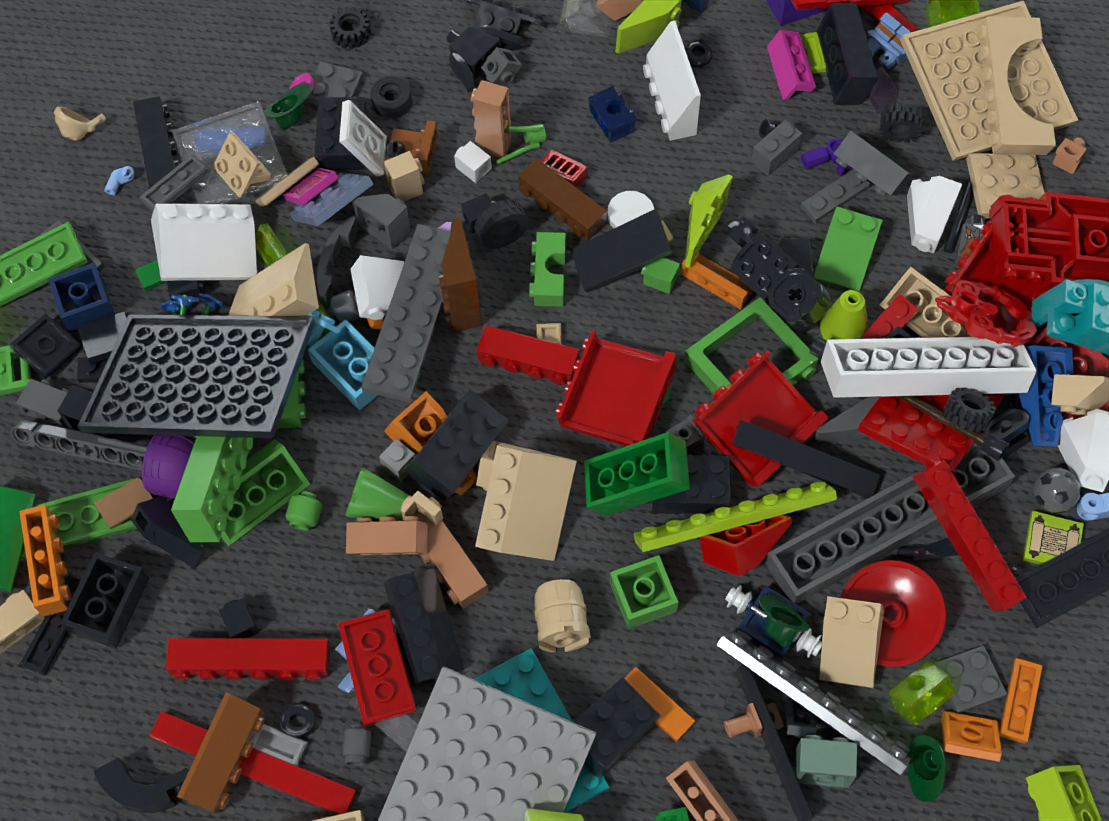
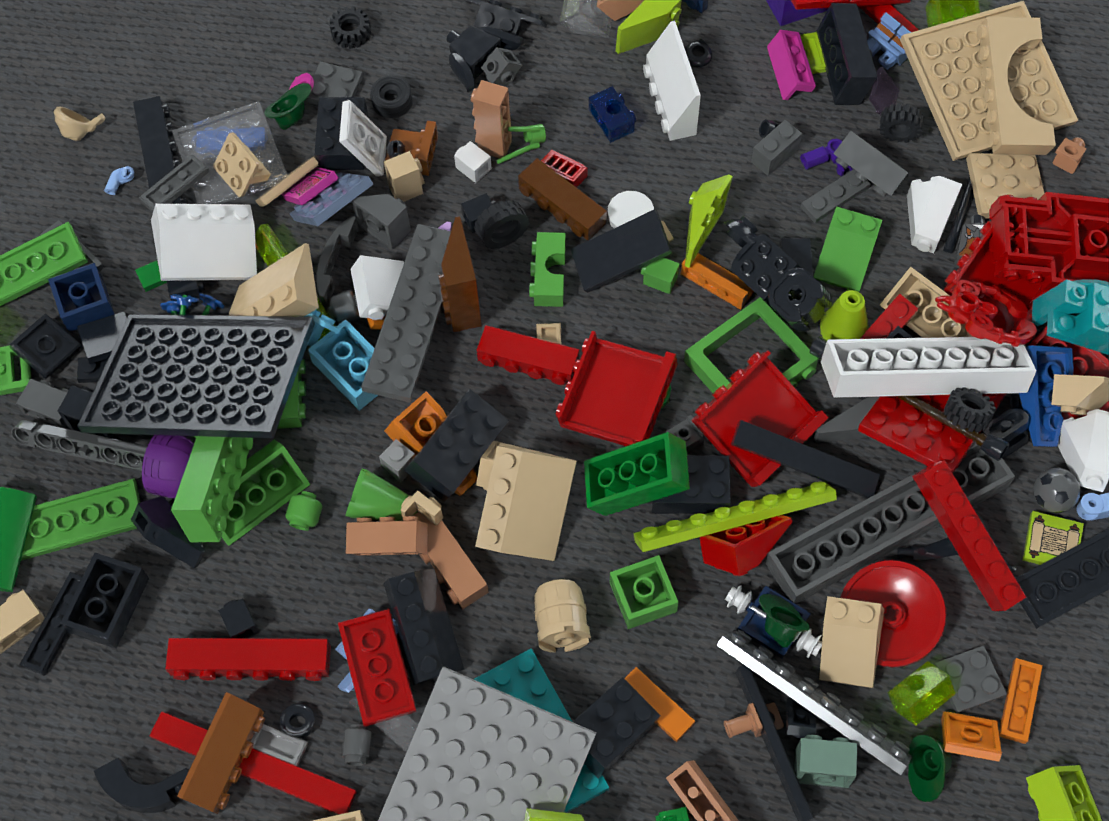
(44, 560): orange brick -> none
(122, 502): medium nougat slope -> none

